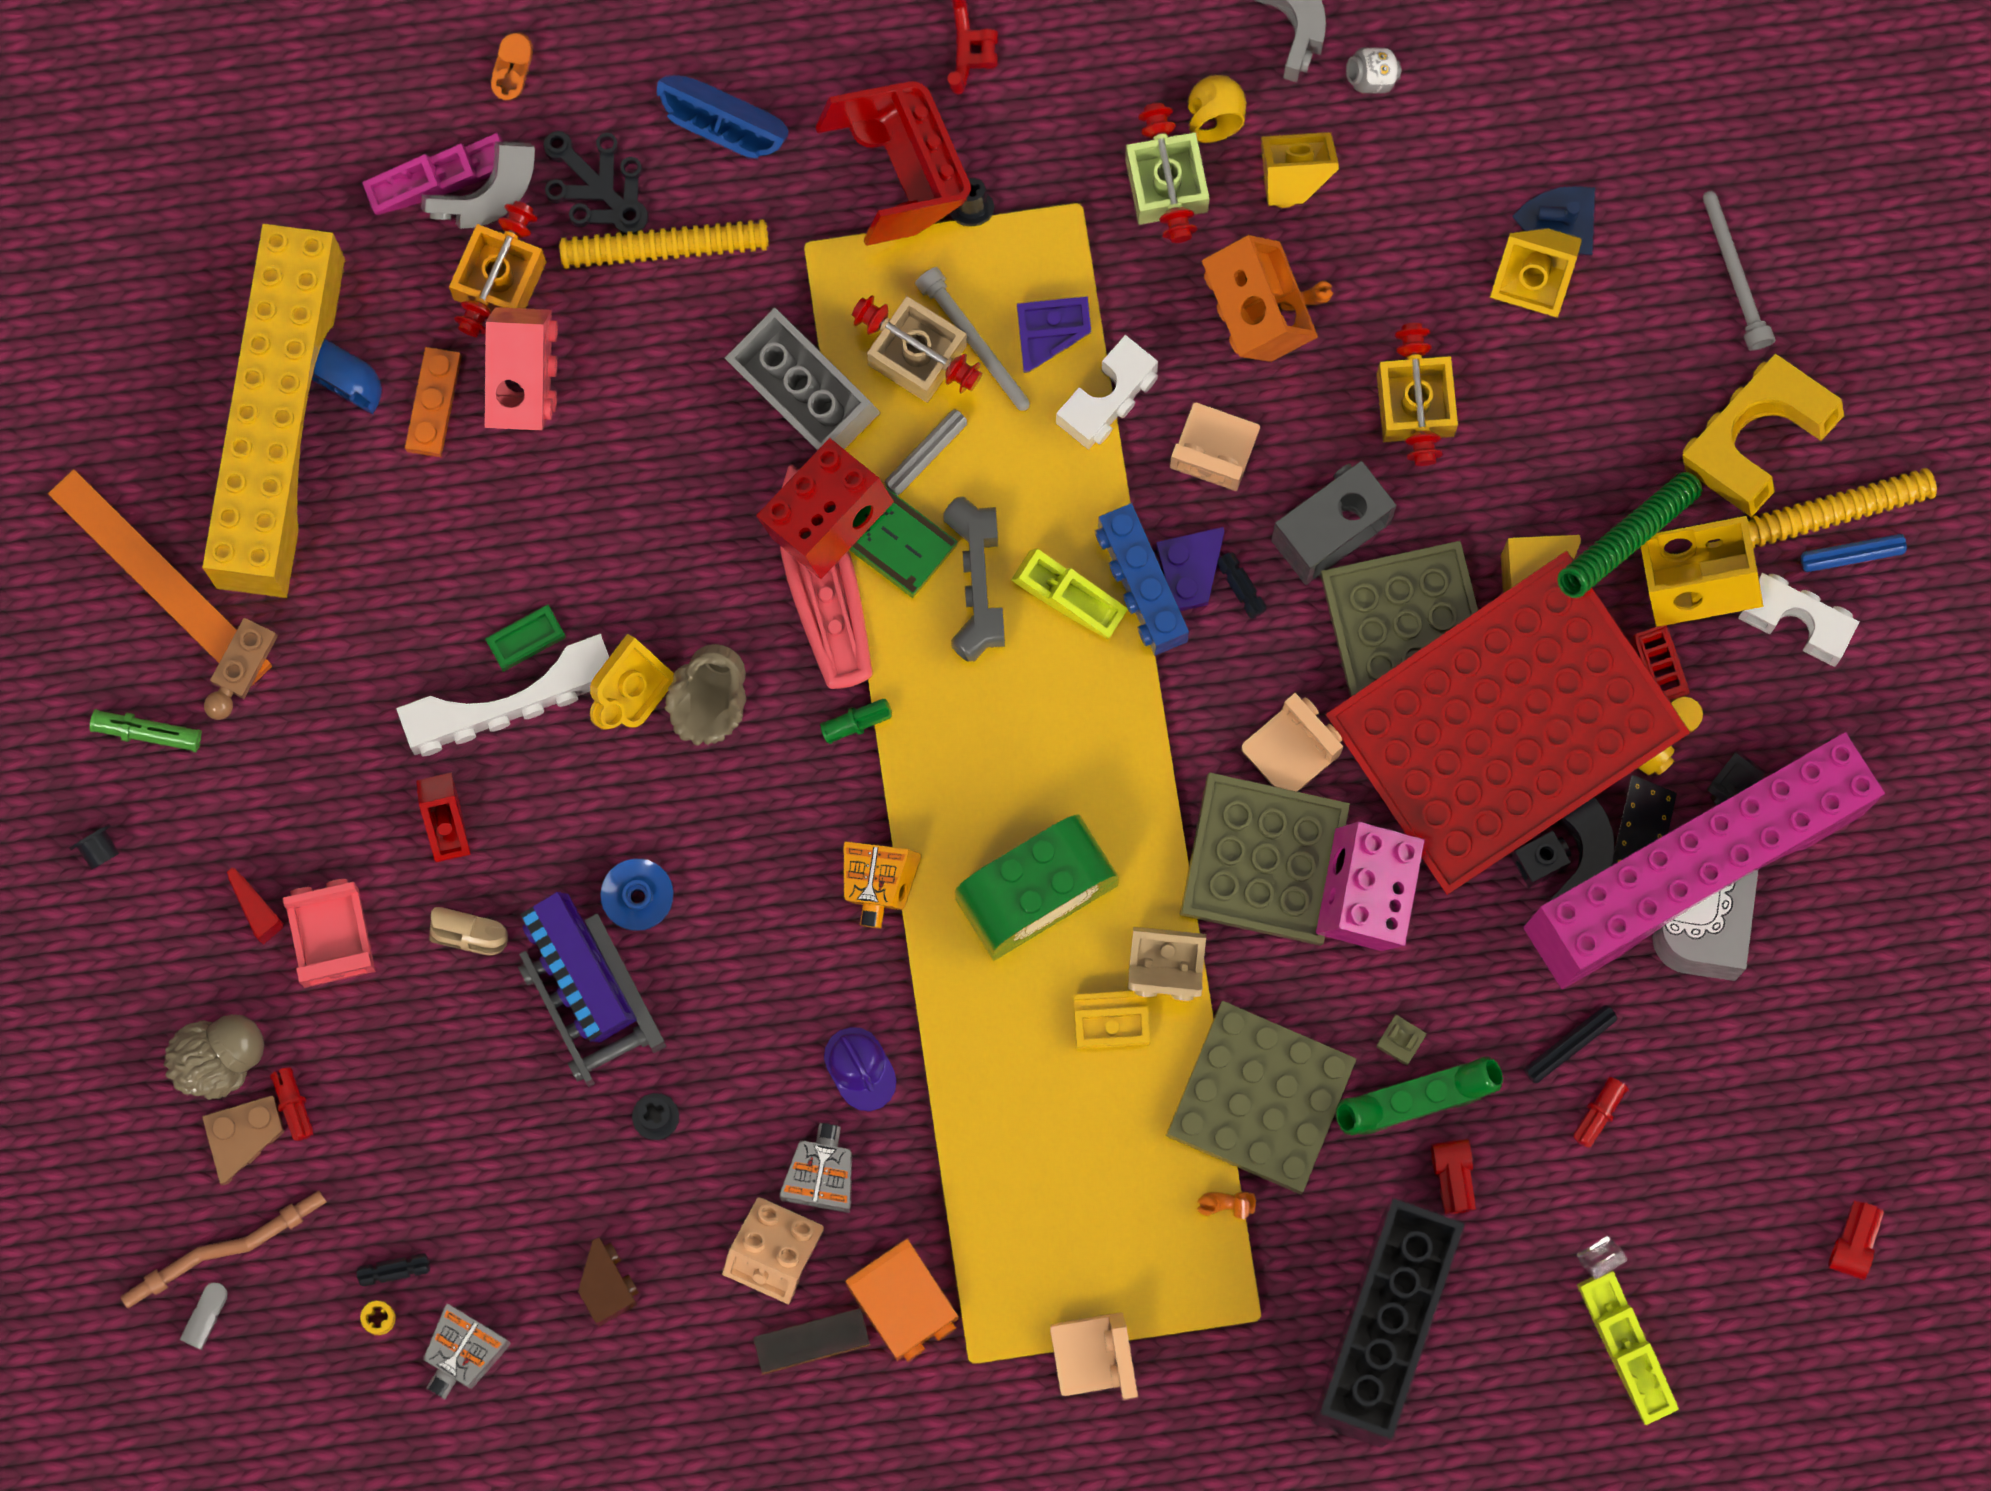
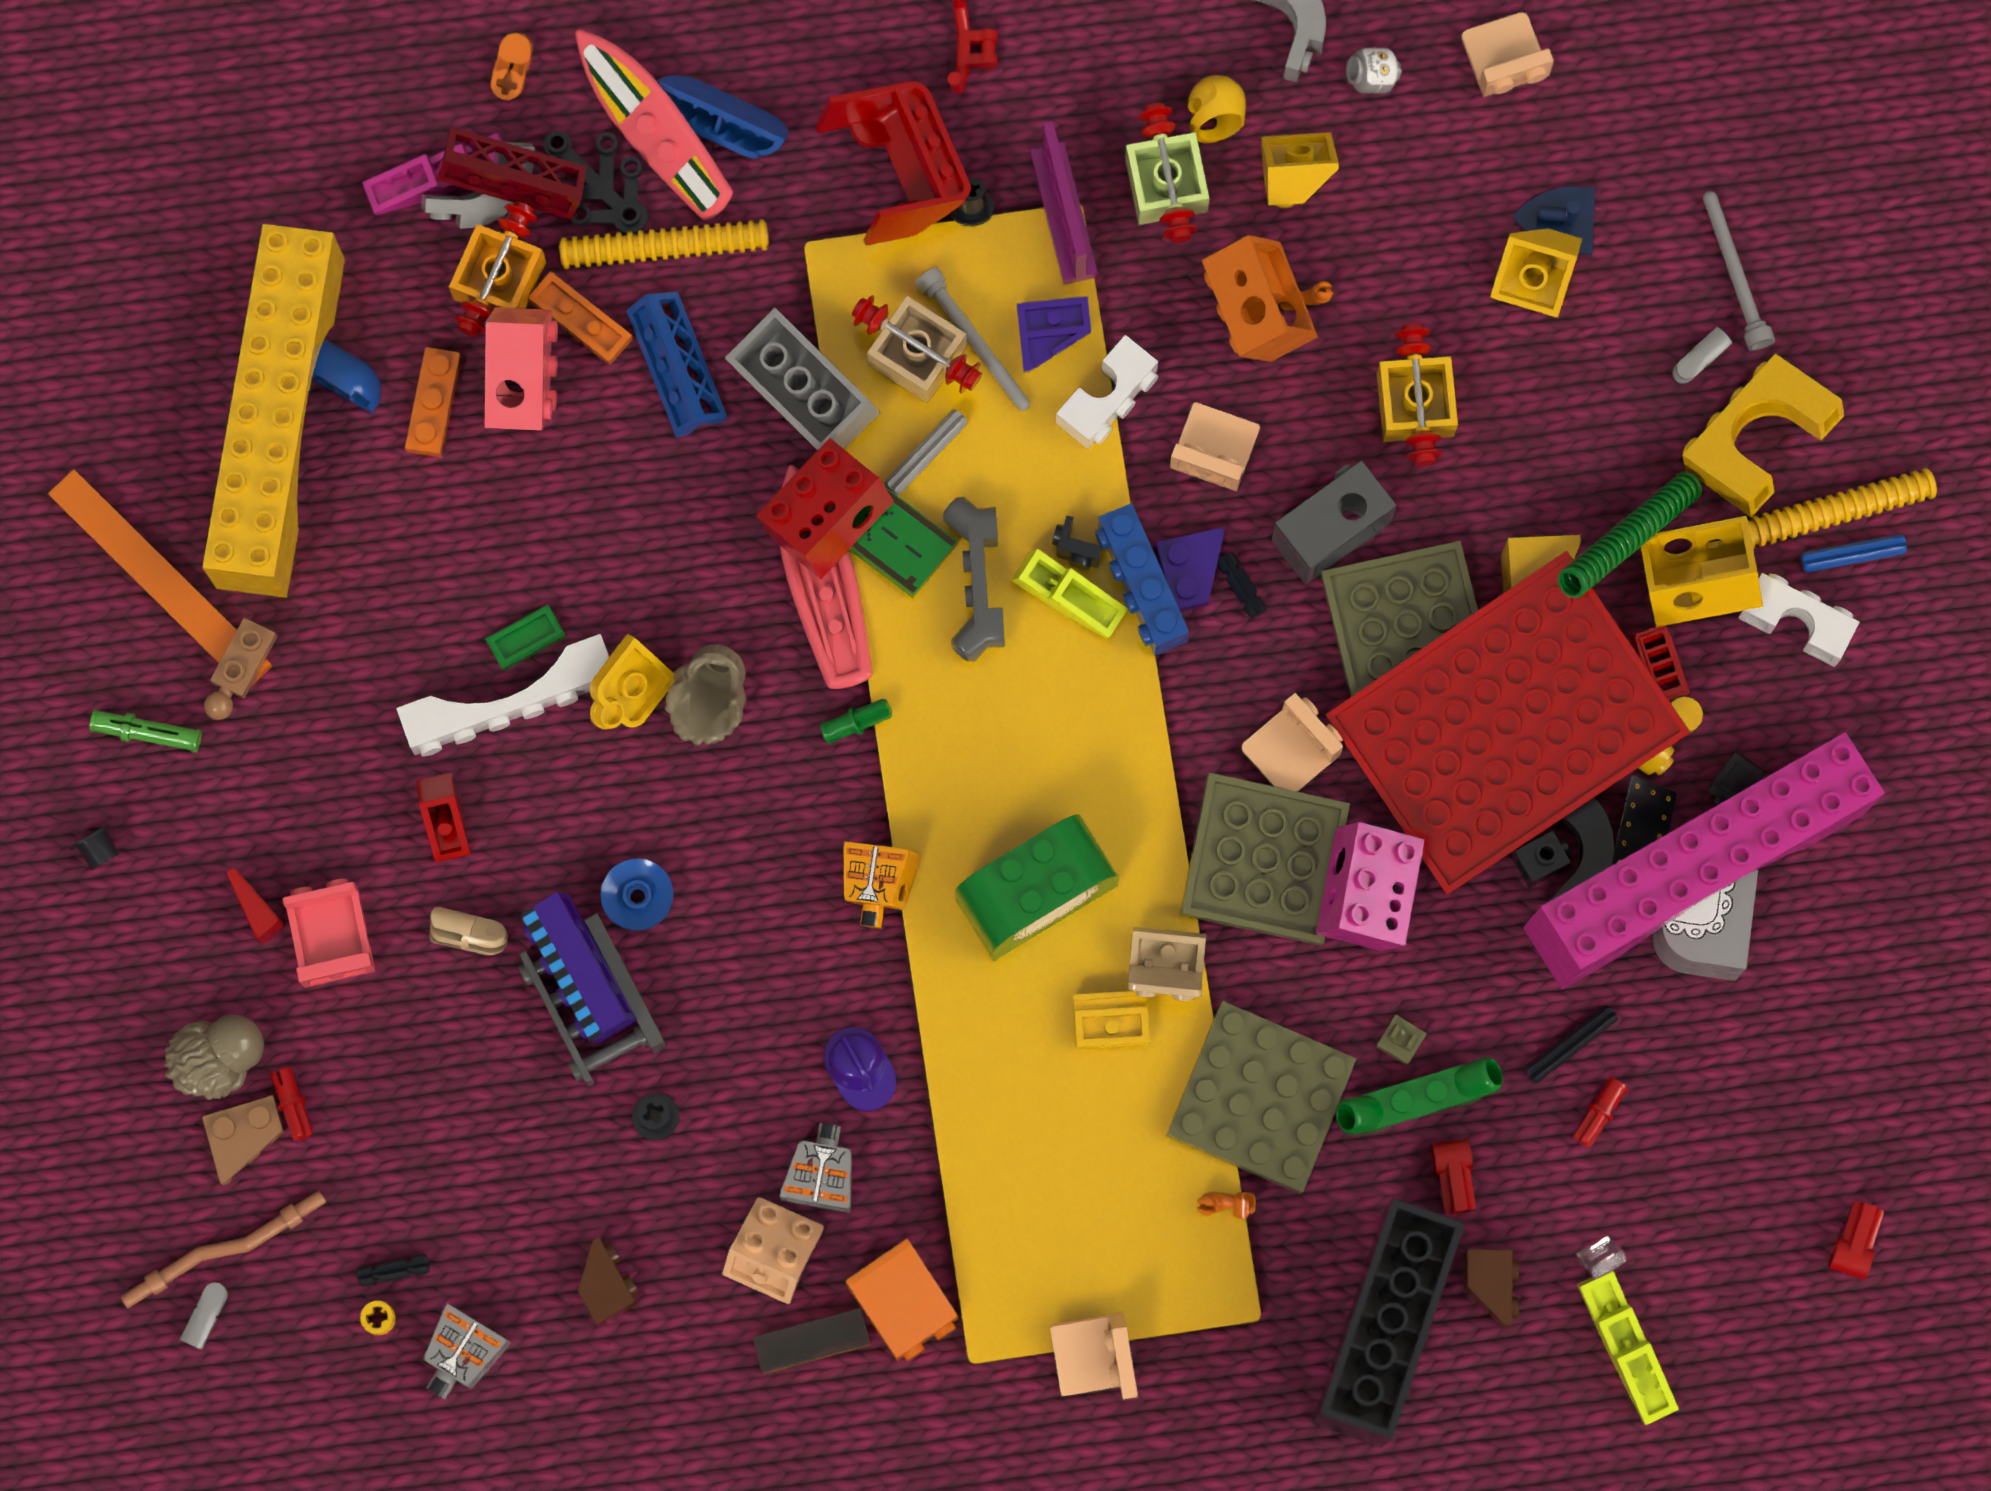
(511, 180): none -> dark red fence
(581, 318): none -> orange plate
(653, 125): none -> coral piece
(669, 362): none -> blue fence
(1062, 208): none -> magenta fence
(1078, 552): none -> black bracket
(1489, 1283): none -> reddish brown slope
(1506, 54): none -> light nougat bracket
(1701, 356): none -> light grey bar

